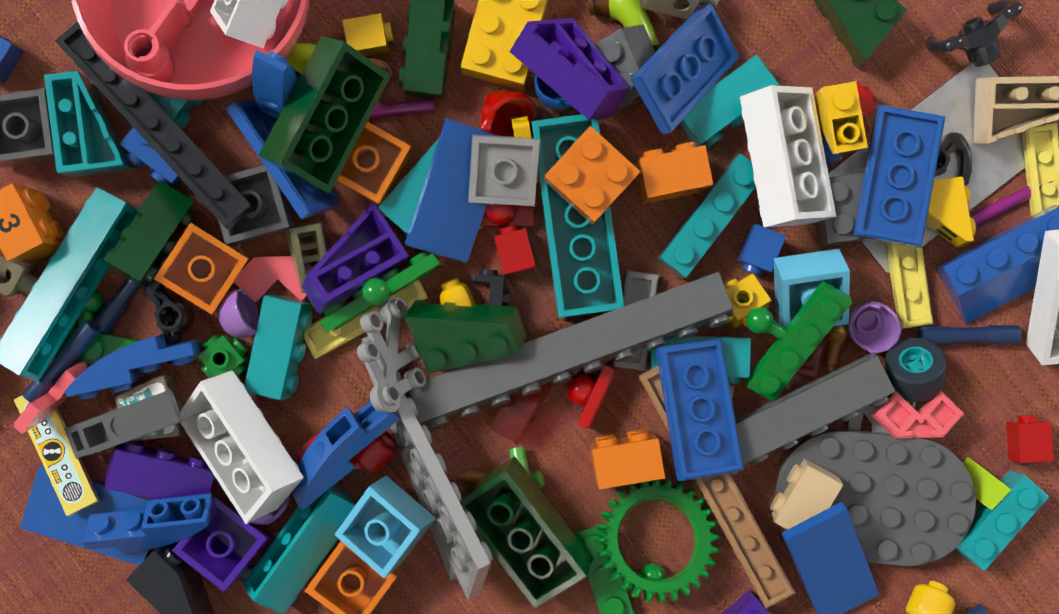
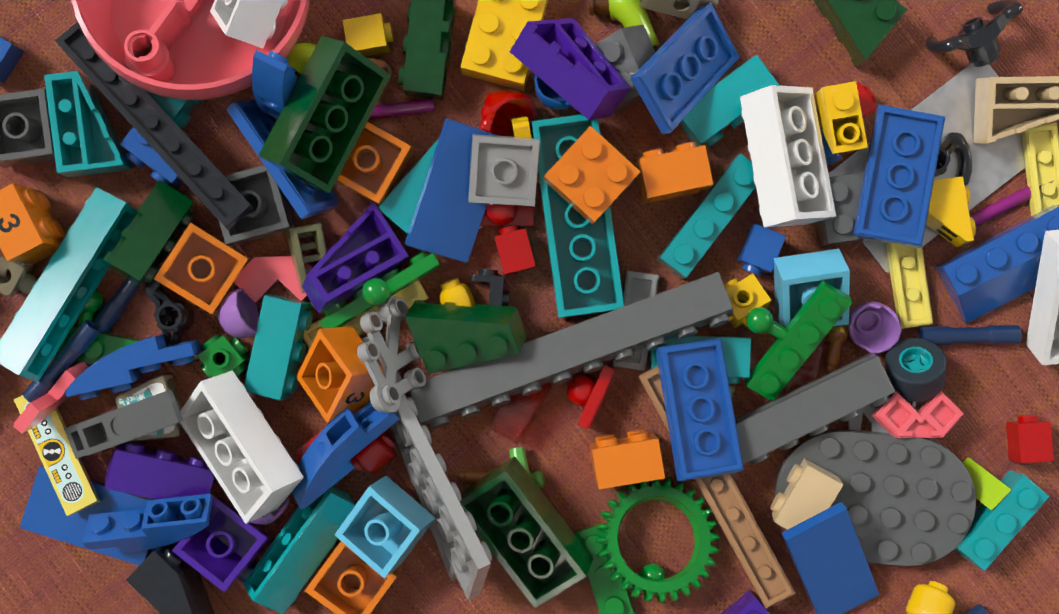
(334, 372): none -> orange brick

